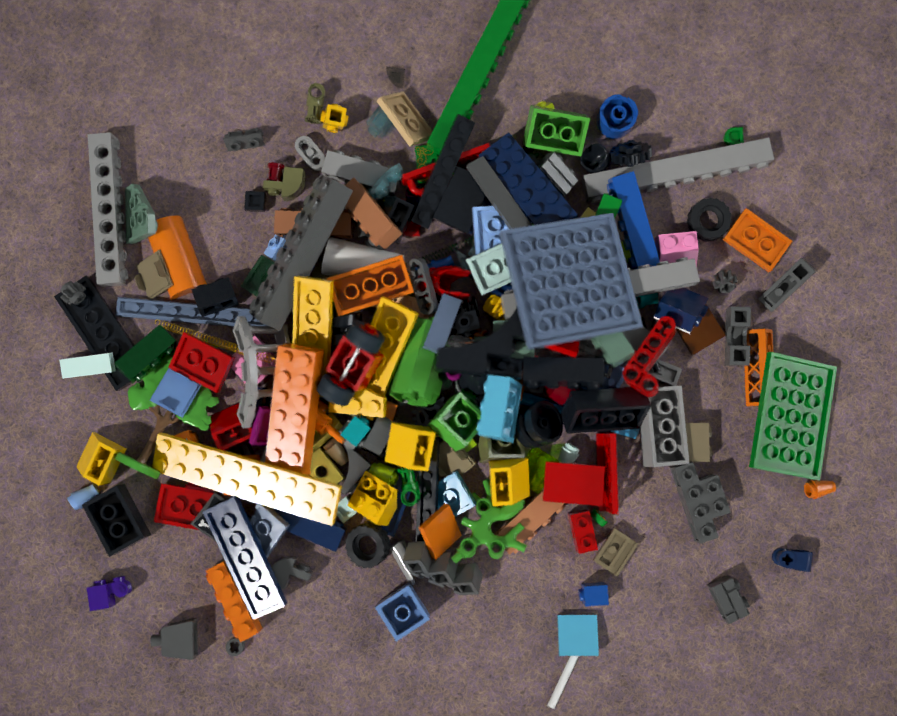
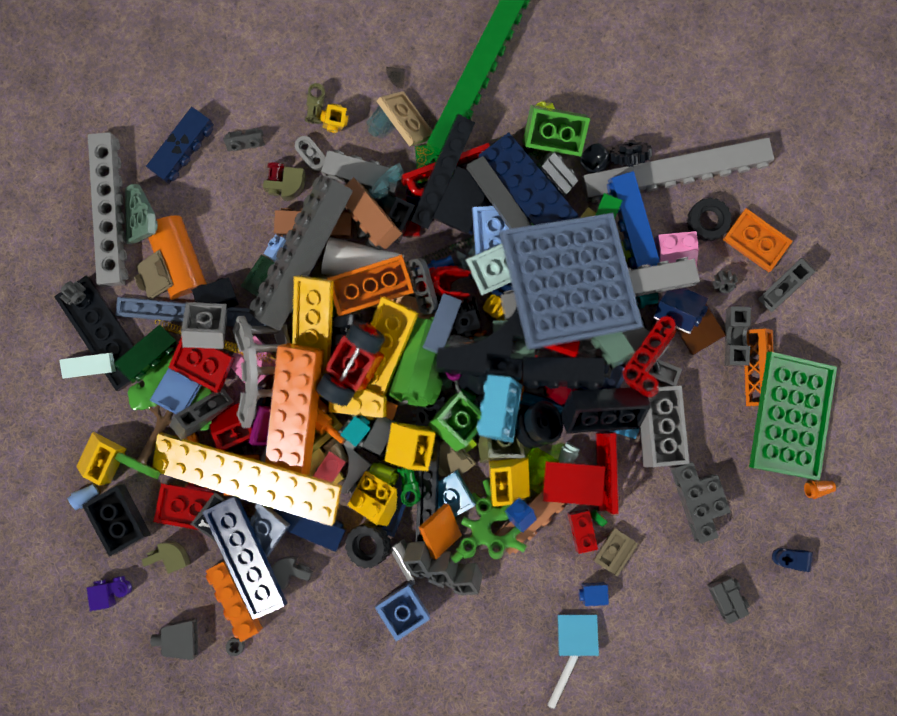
(172, 554): none -> olive brick
(180, 145): none -> dark blue brick
(200, 413): none -> dark grey slope
(204, 325): none -> light grey brick
(255, 201): black plate -> none
(330, 467): none -> coral plate
(345, 512): light aqua tile -> none
(521, 514): none -> blue brick
(621, 107): blue brick -> none
(698, 442): dark tan brick -> none
(734, 136): green tile -> none

